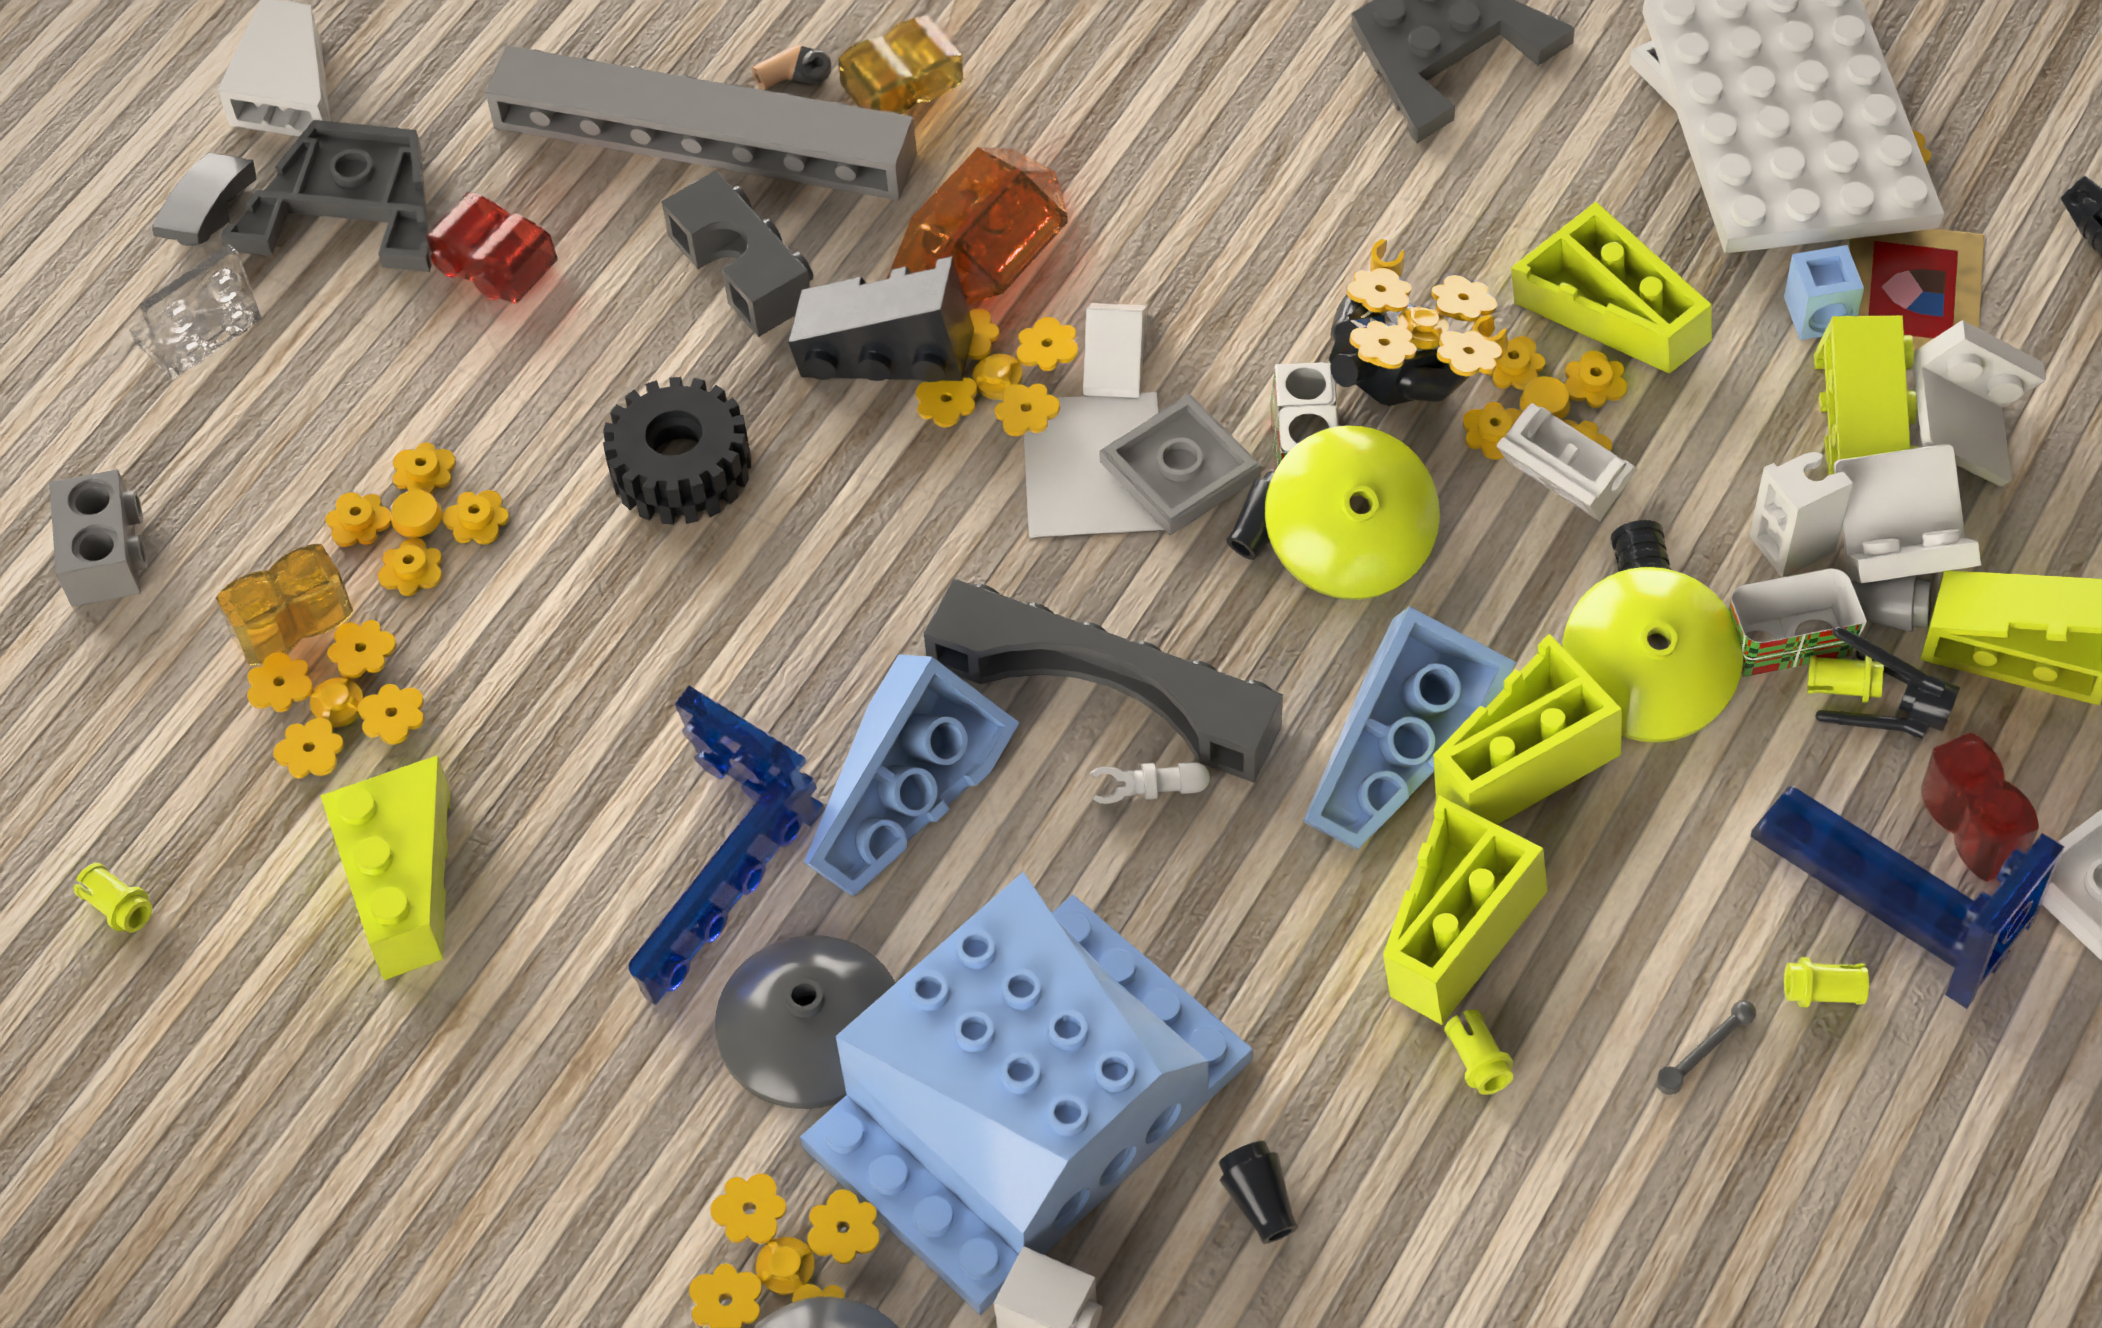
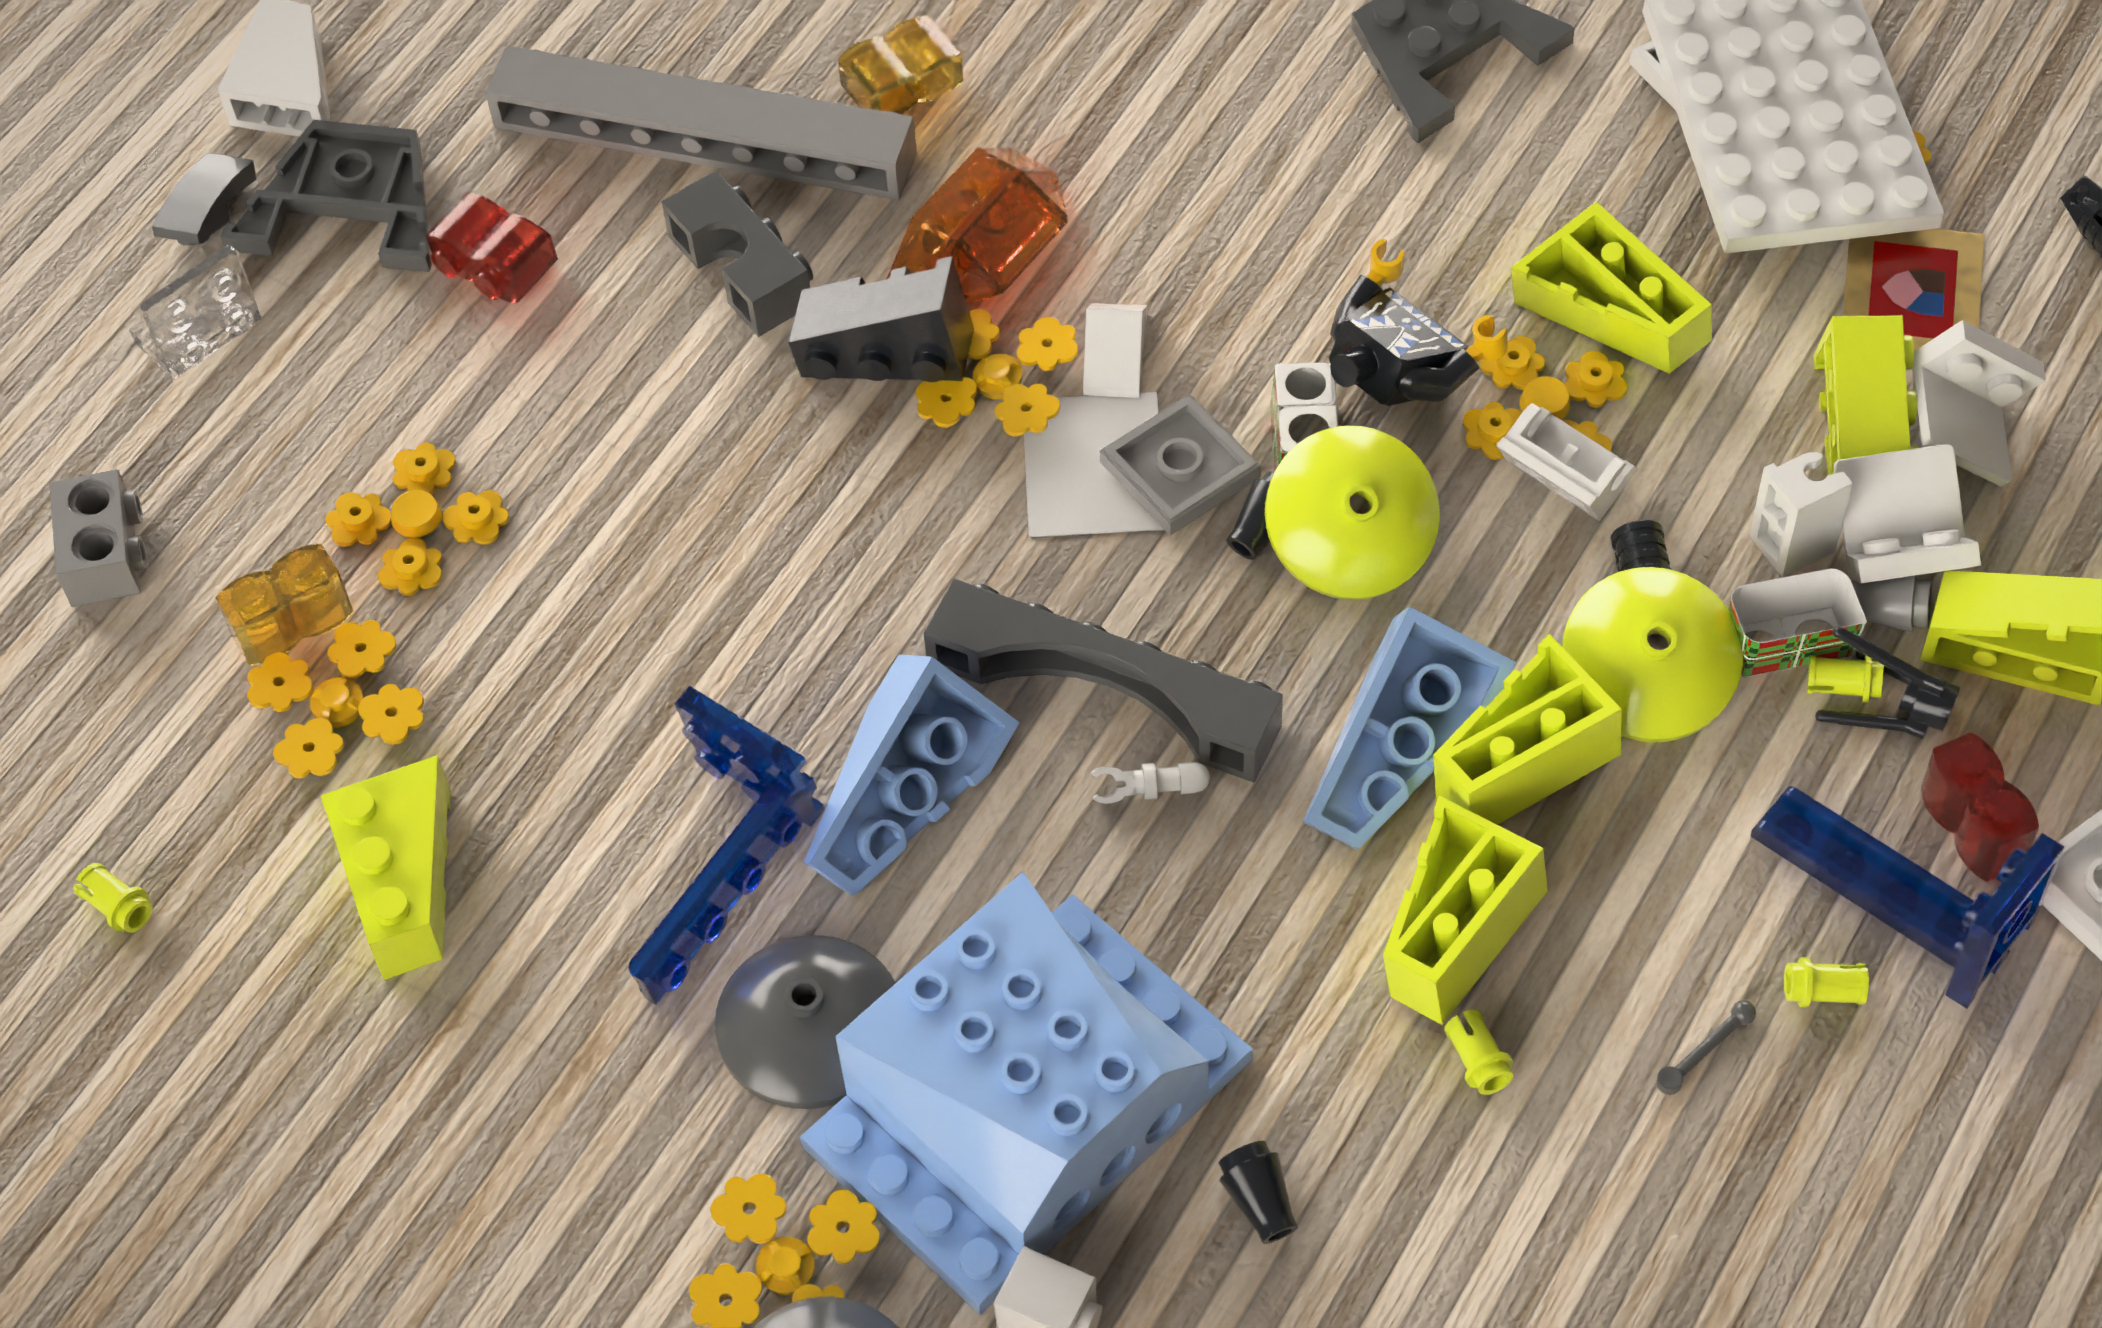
(683, 481): black tyre -> none
(794, 64): arm -> none
(1423, 327): plant -> none
(1820, 287): light blue brick -> none

